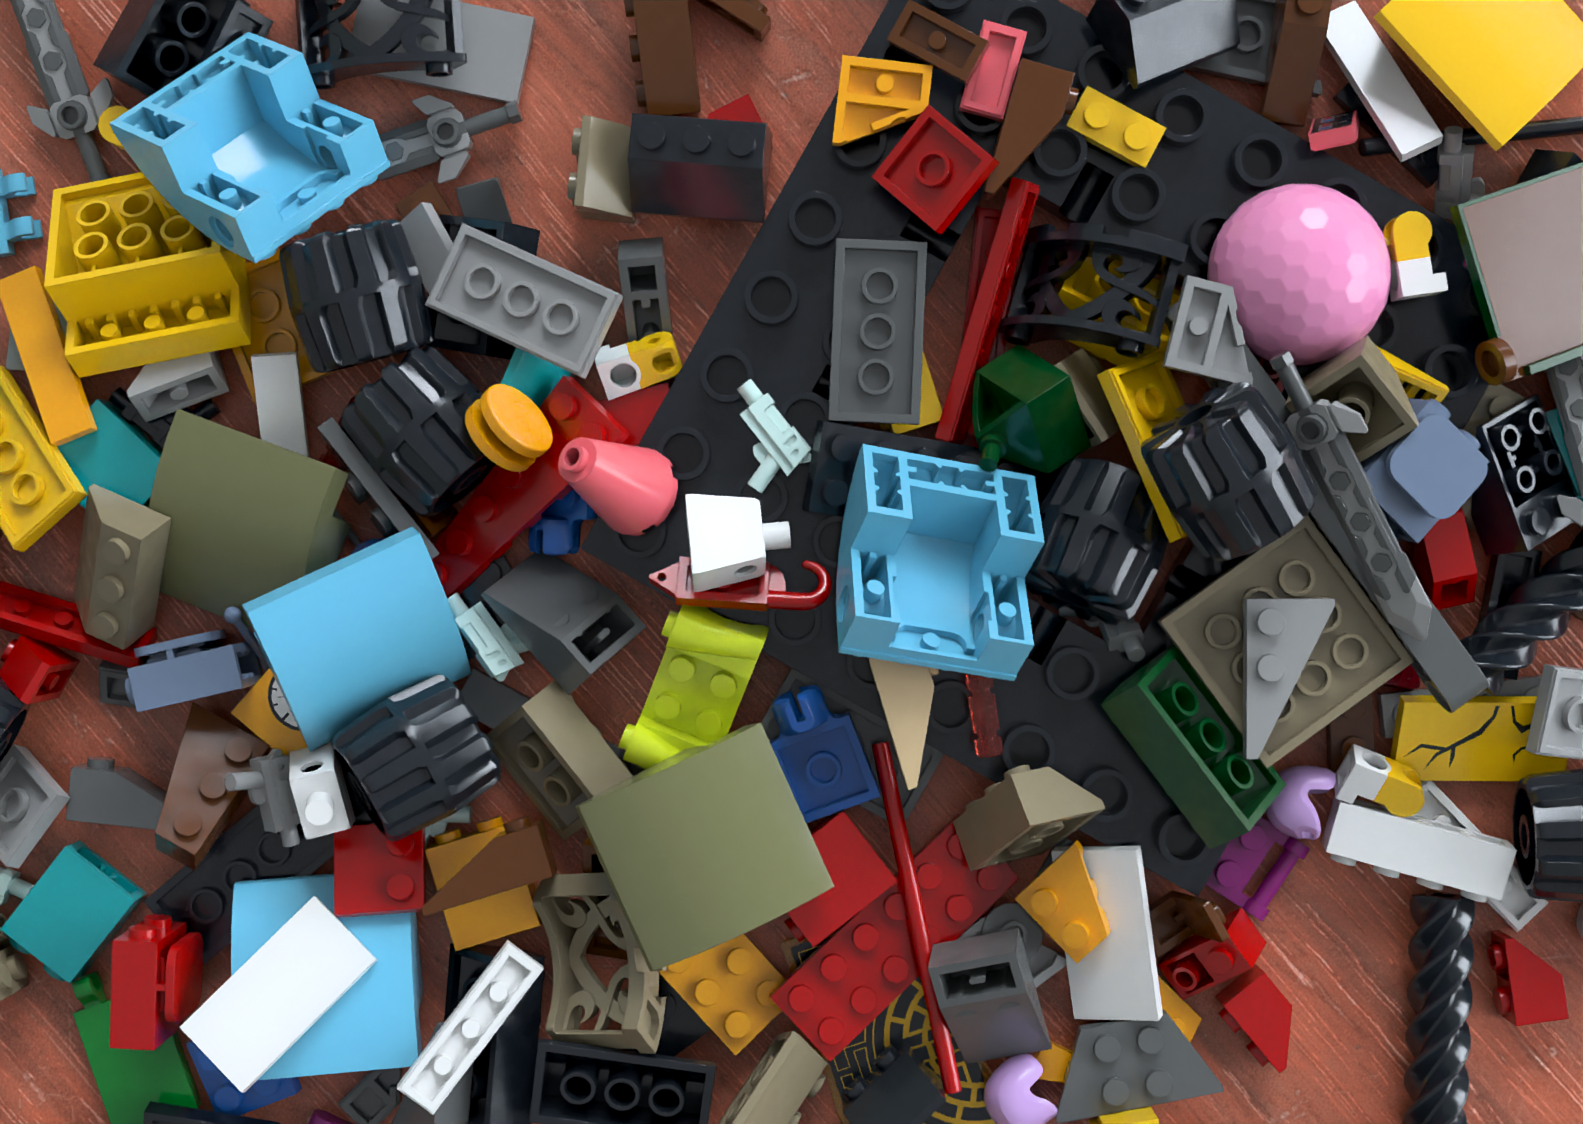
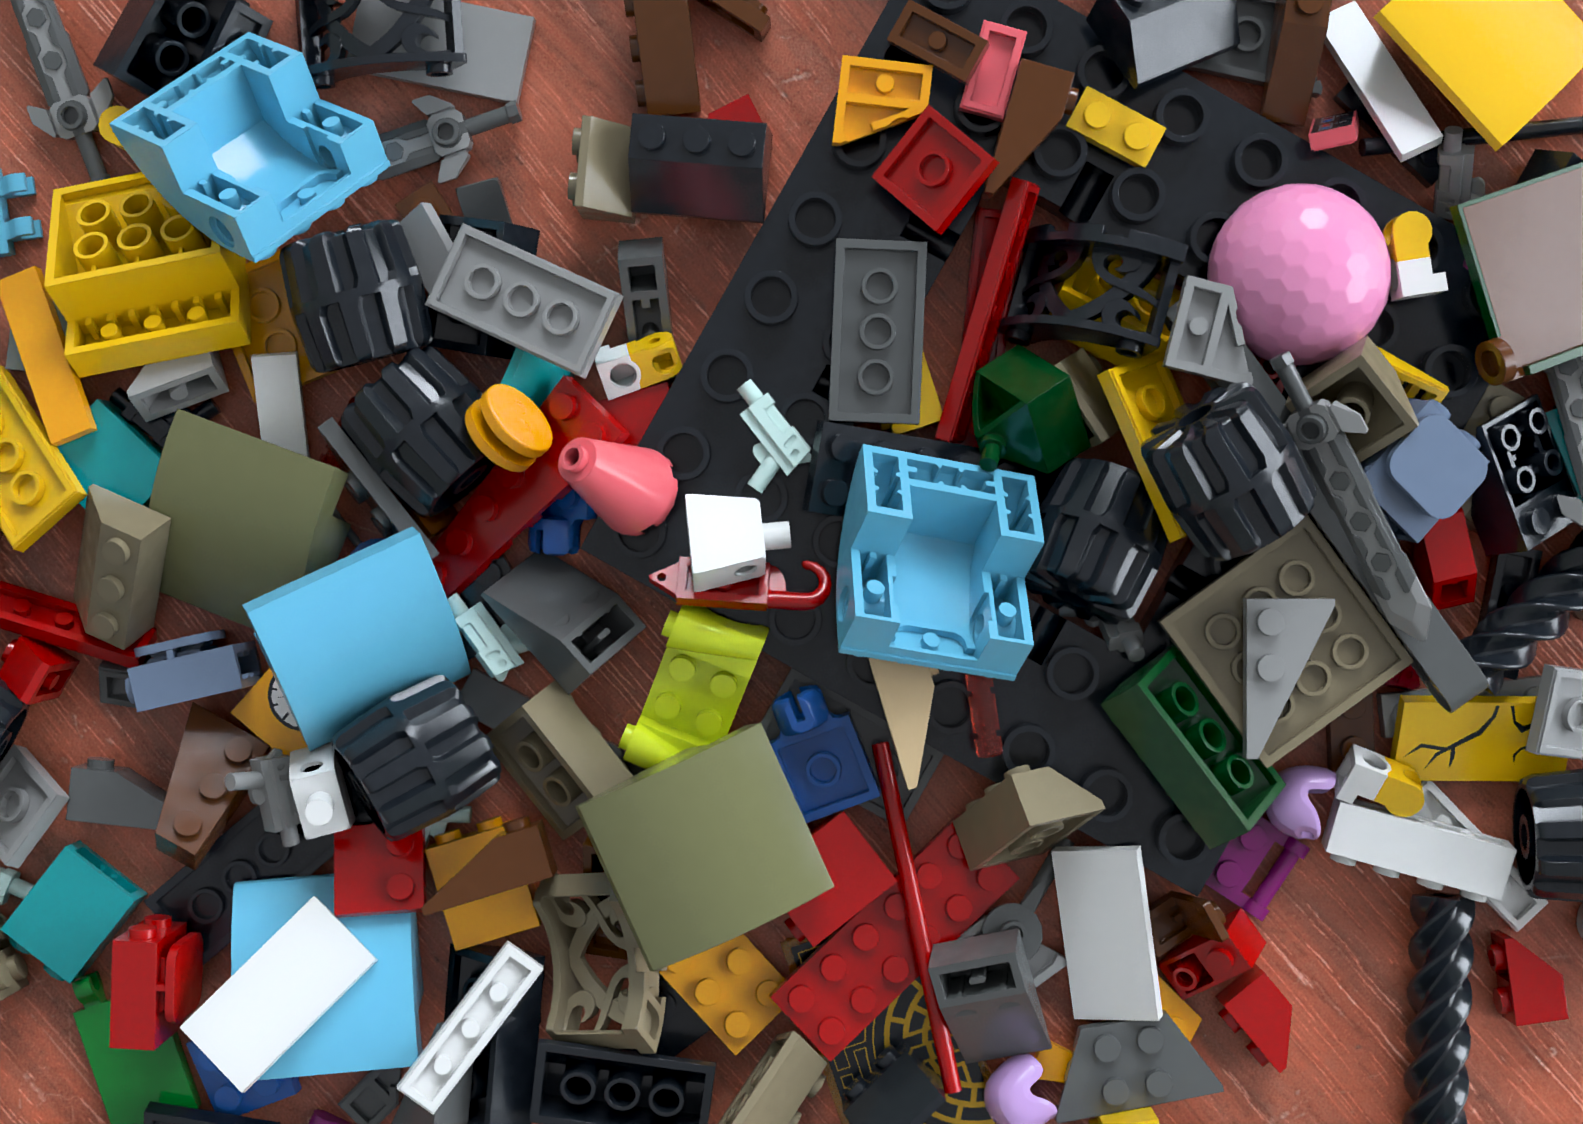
(233, 616): sand blue hinge -> none
(1067, 904): light orange wing -> none

